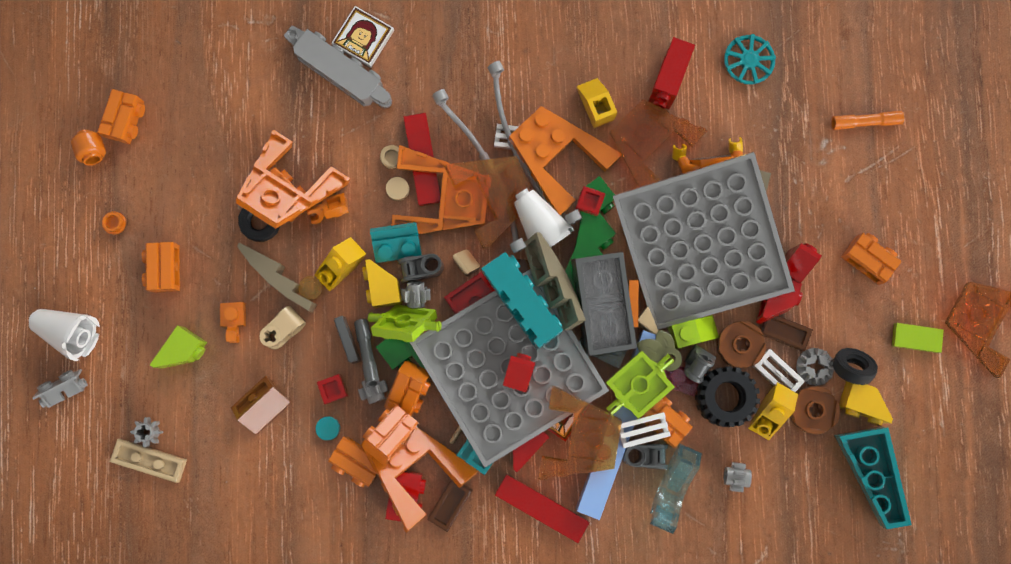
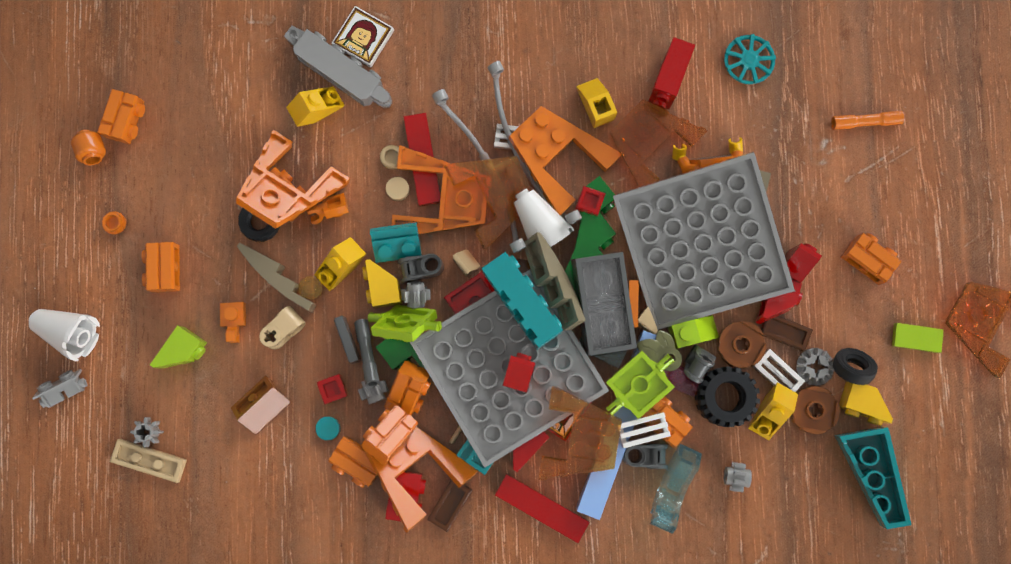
(314, 105): none -> yellow slope

